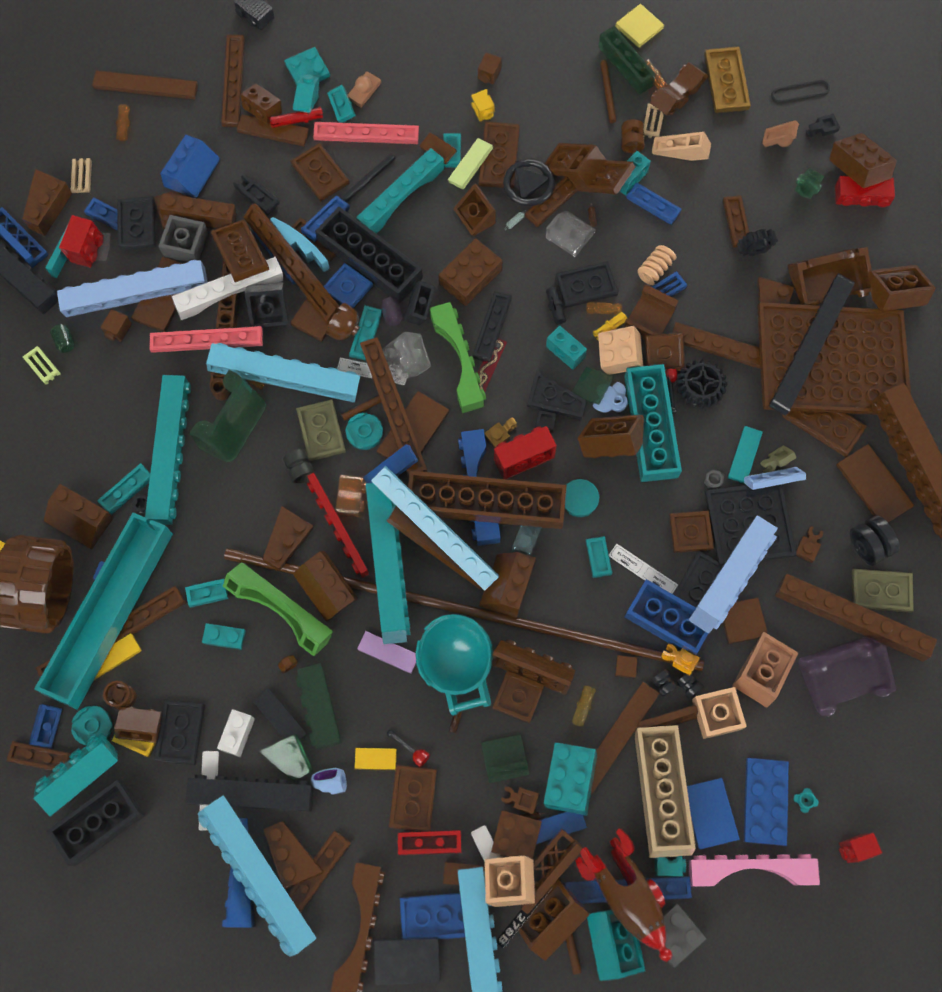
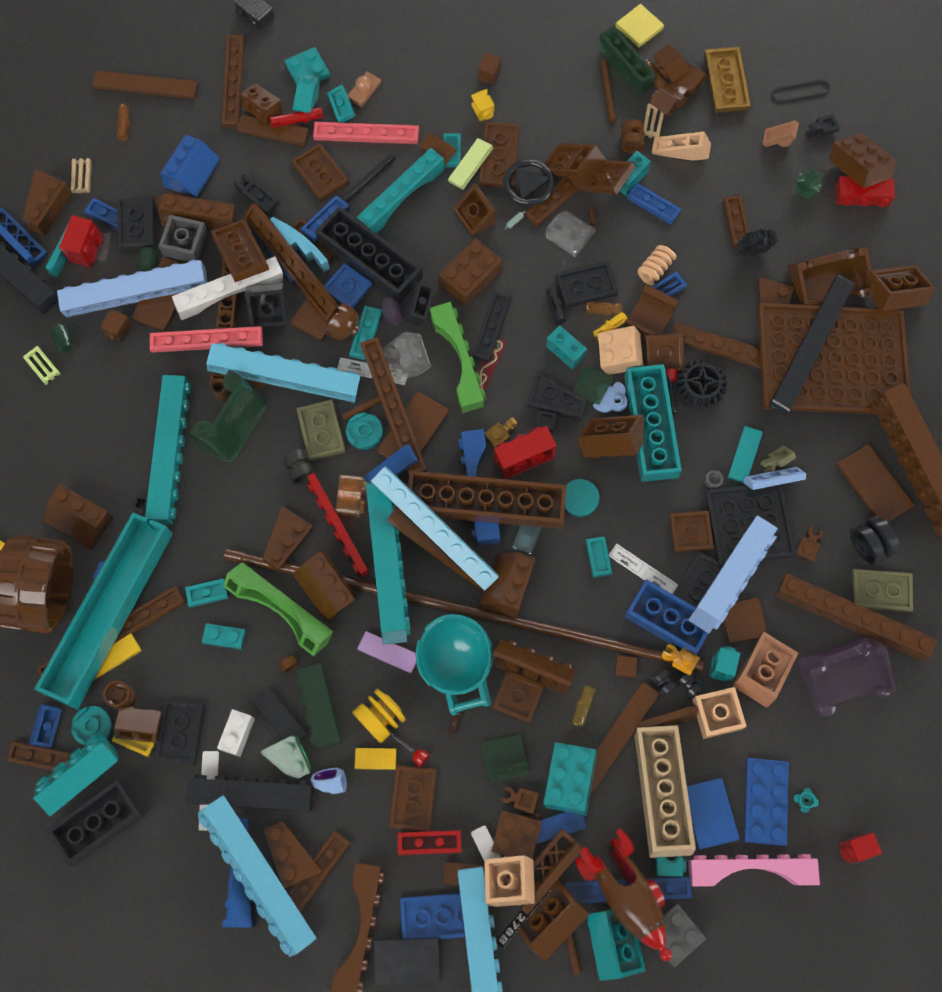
(125, 489): teal tile -> none
(147, 259): none -> clear green brick
(379, 715): none -> yellow wheel
(670, 62): none -> reddish brown brick
(724, 664): none -> teal brick
(833, 429): reddish brown tile -> none

